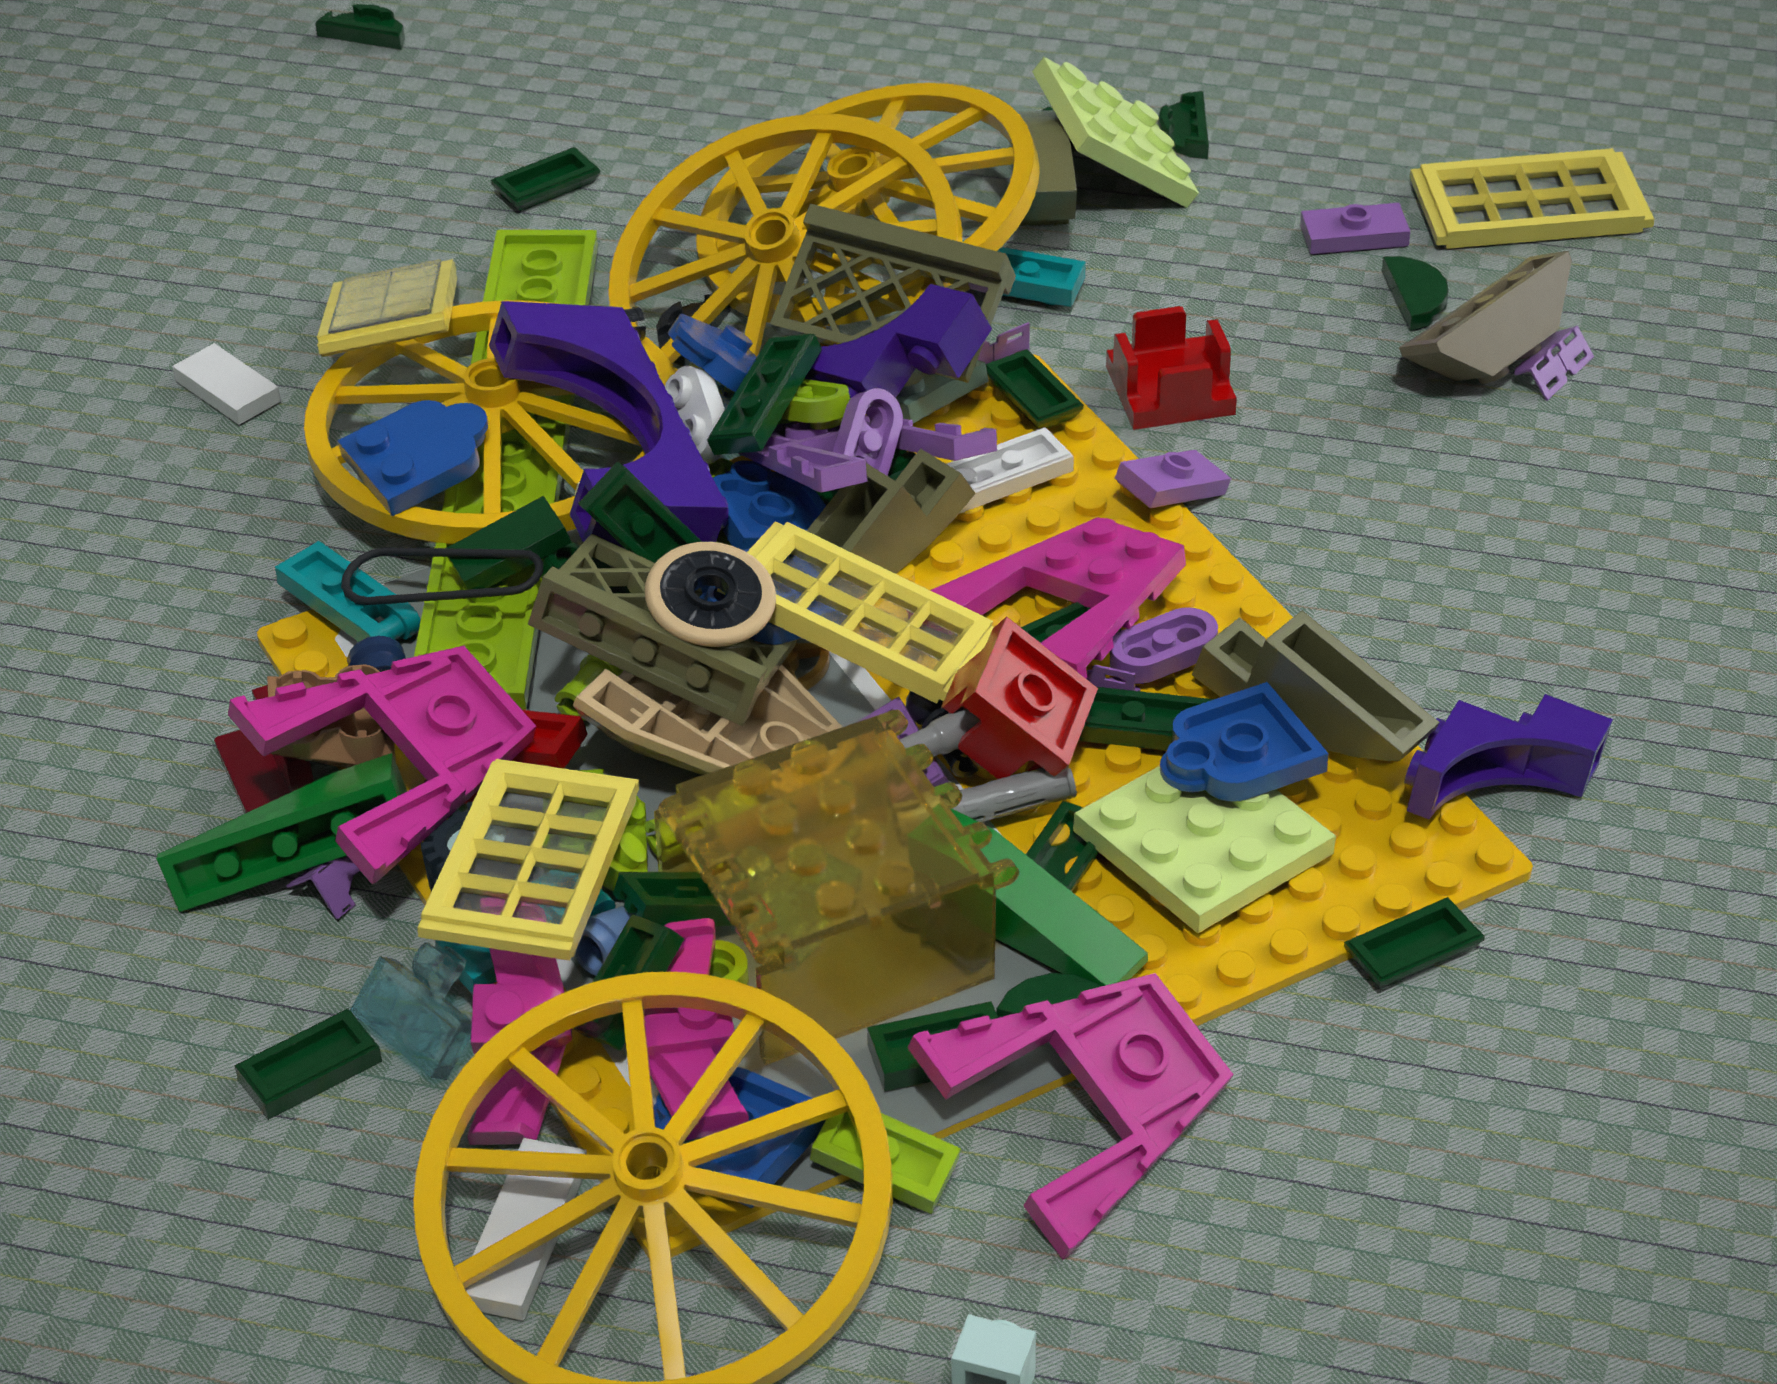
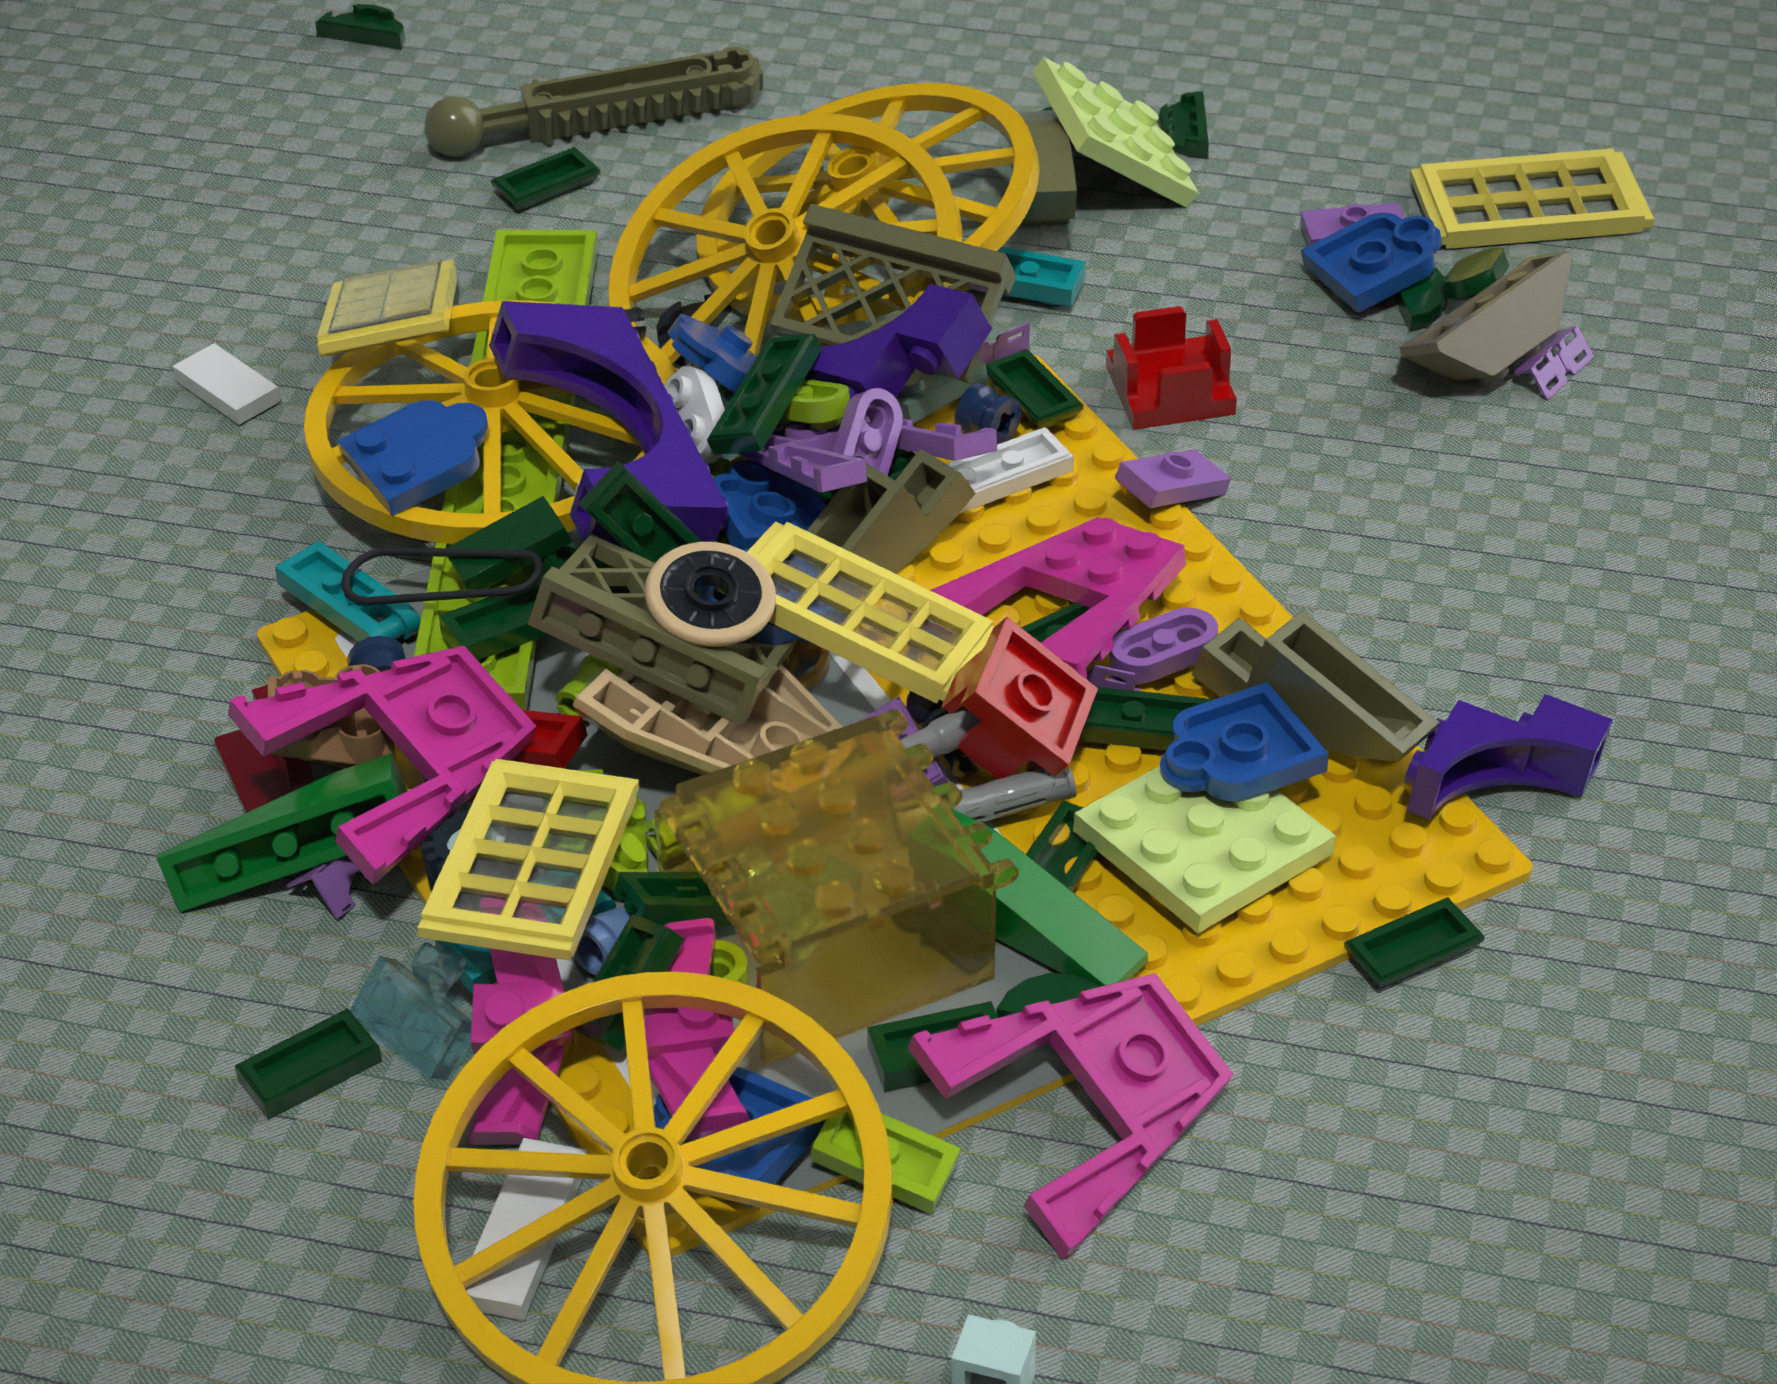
(492, 624): none -> dark green tile
(601, 100): none -> olive gear
(983, 409): none -> dark blue wheel
(1374, 257): none -> blue plate
(1475, 273): none -> dark green tile

